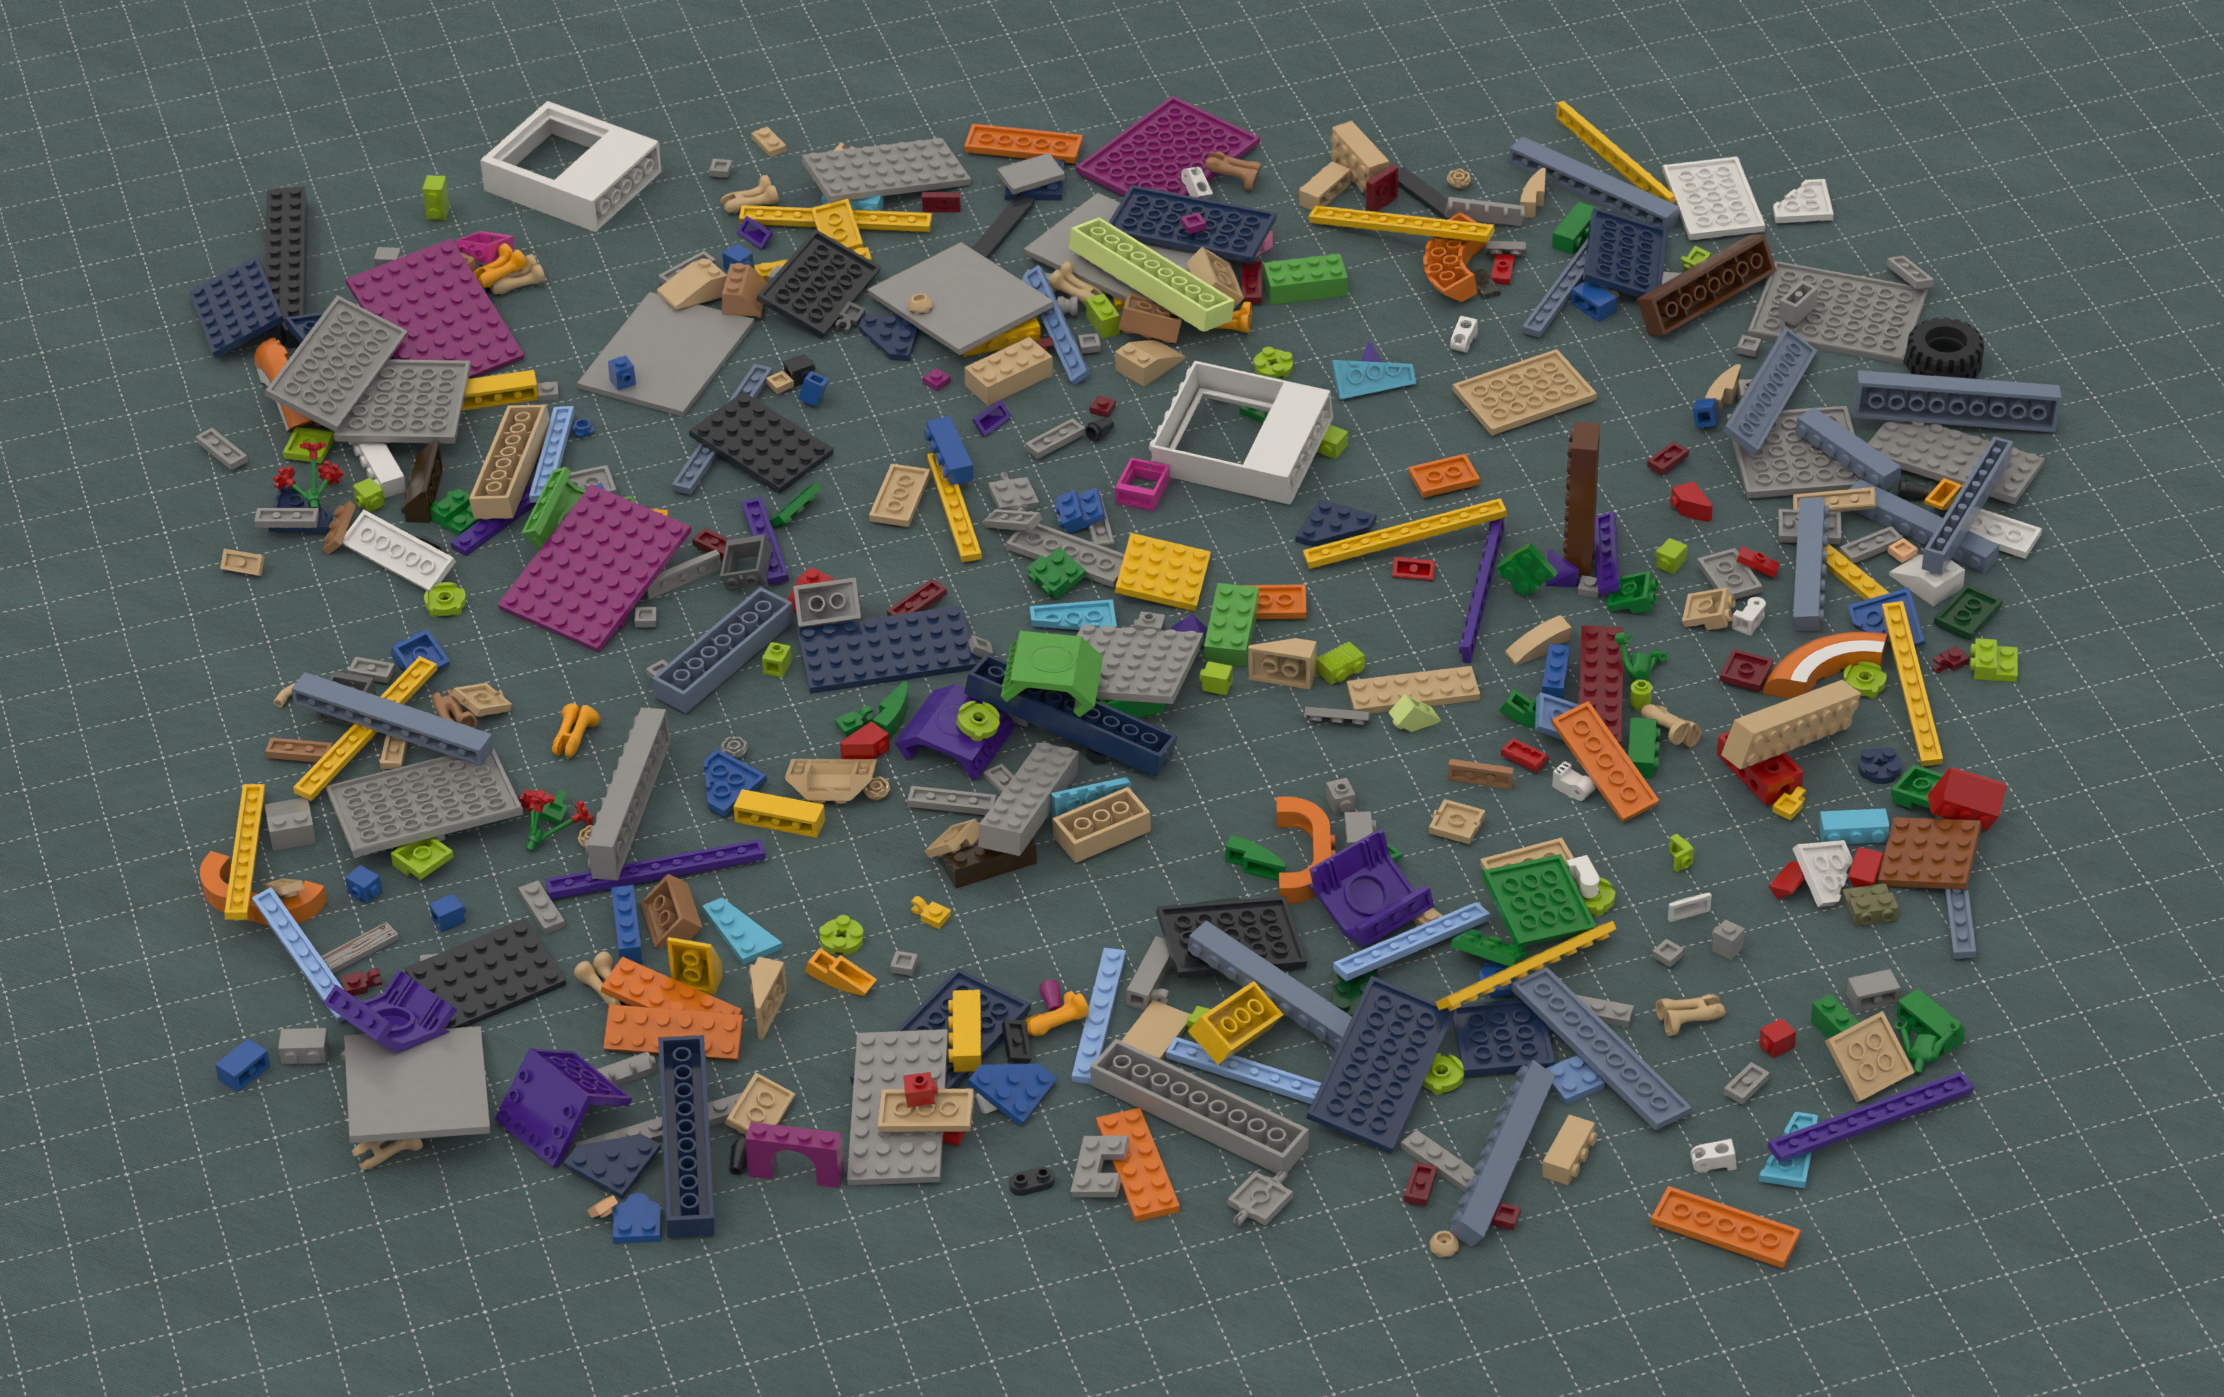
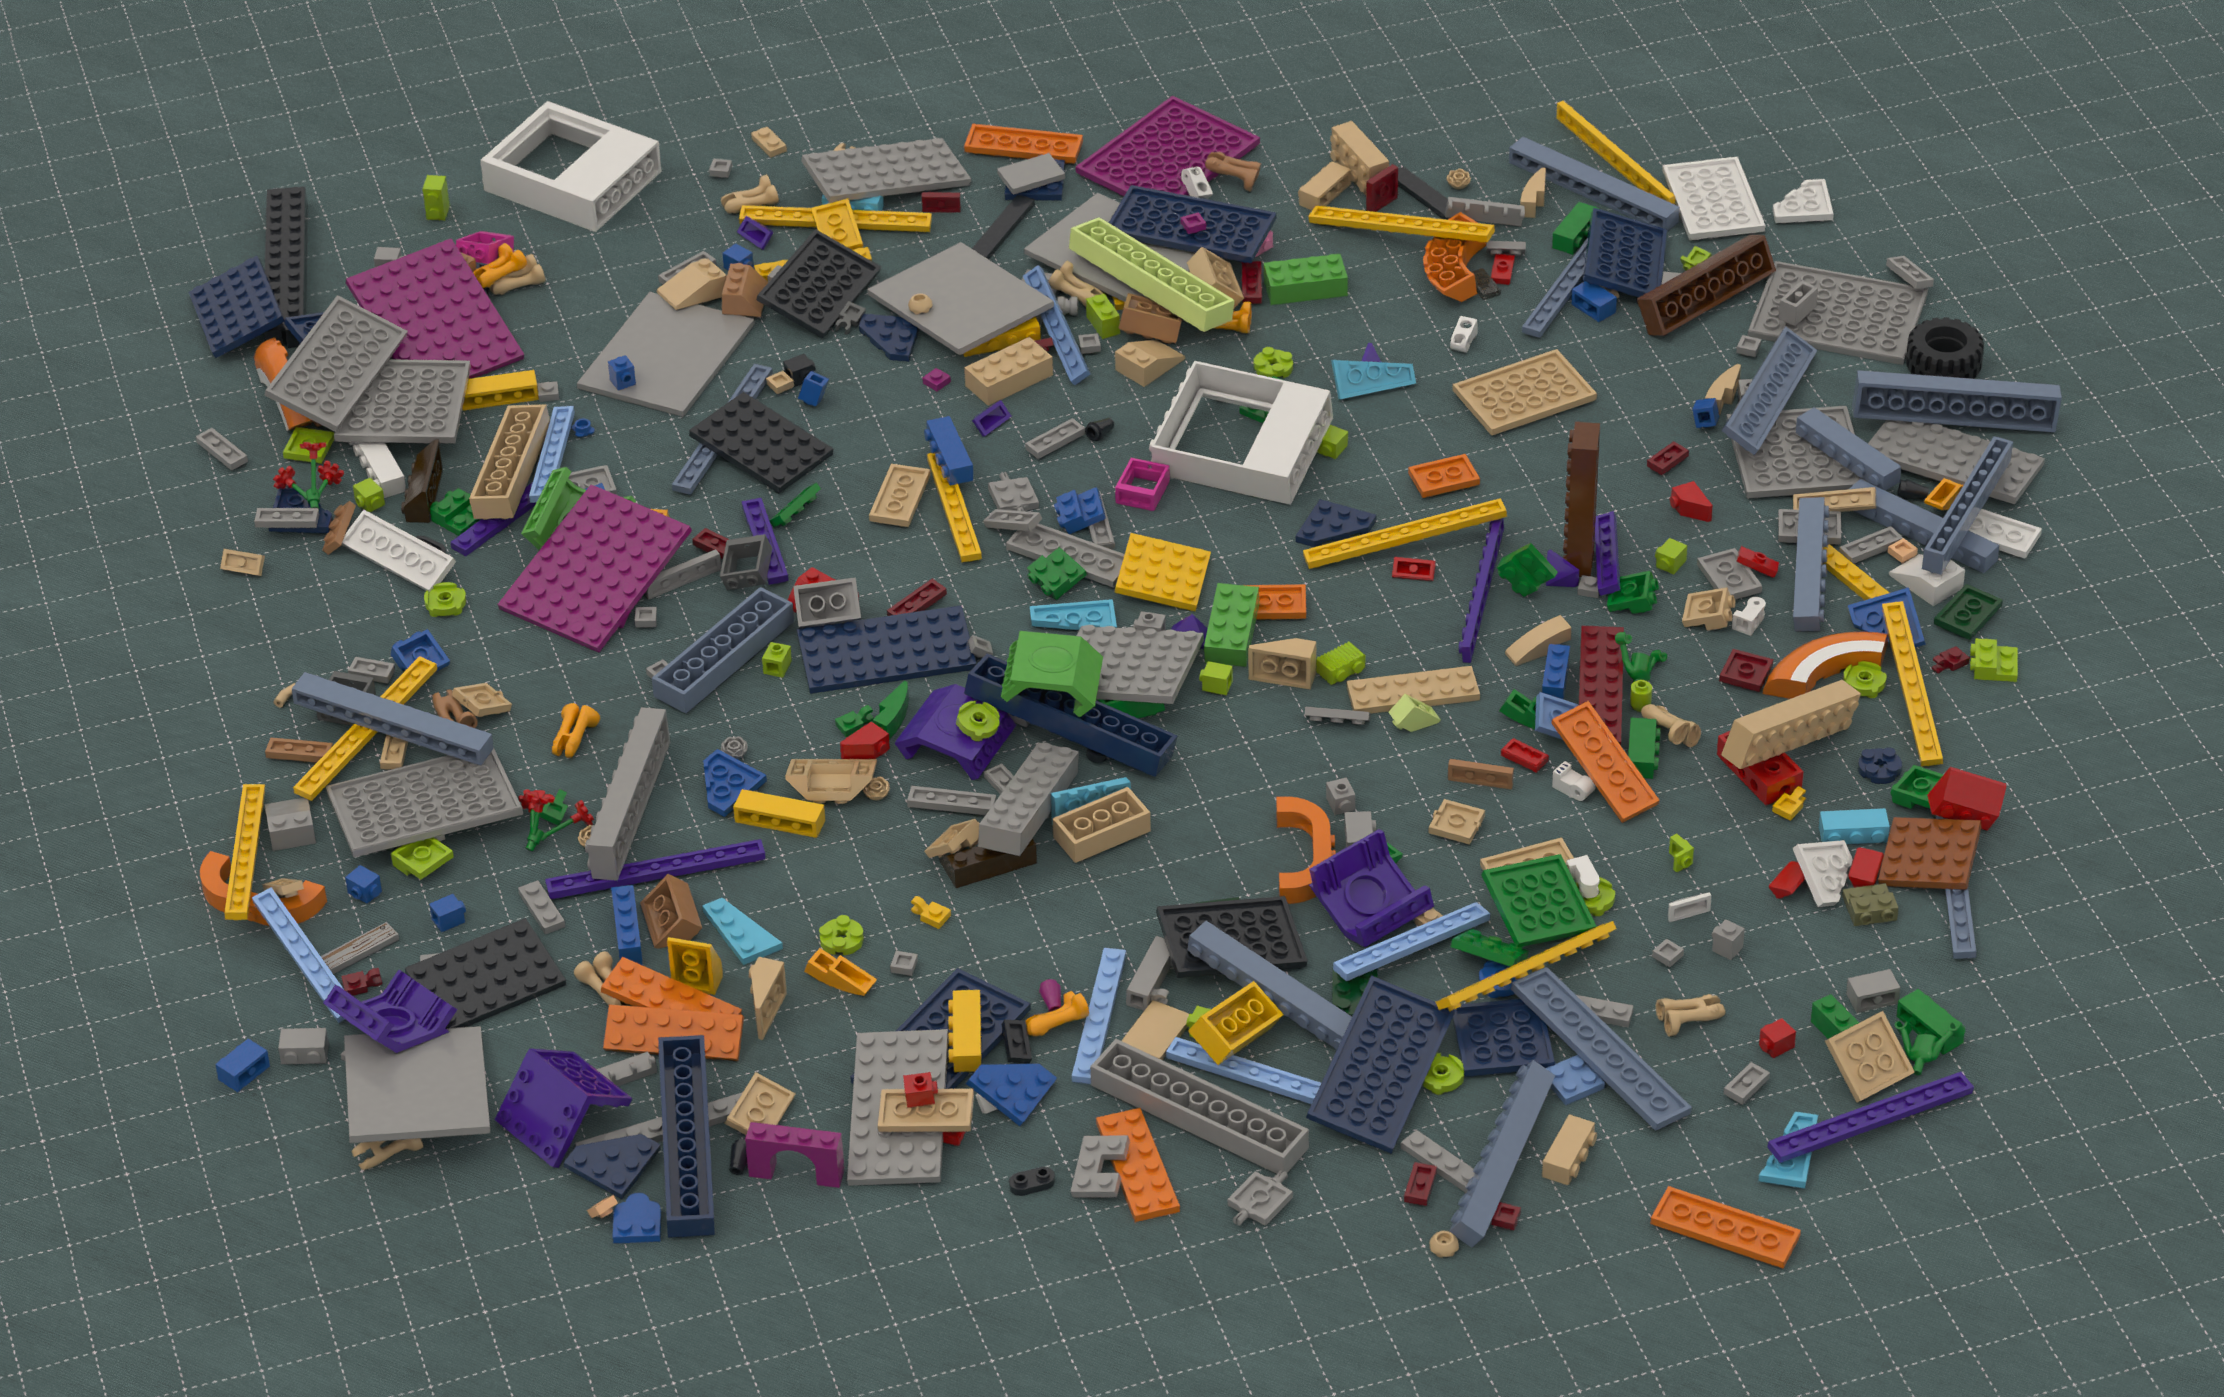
(1102, 406): dark red plate -> none
(1254, 858): green slope -> none
(1714, 1156): white leg -> none

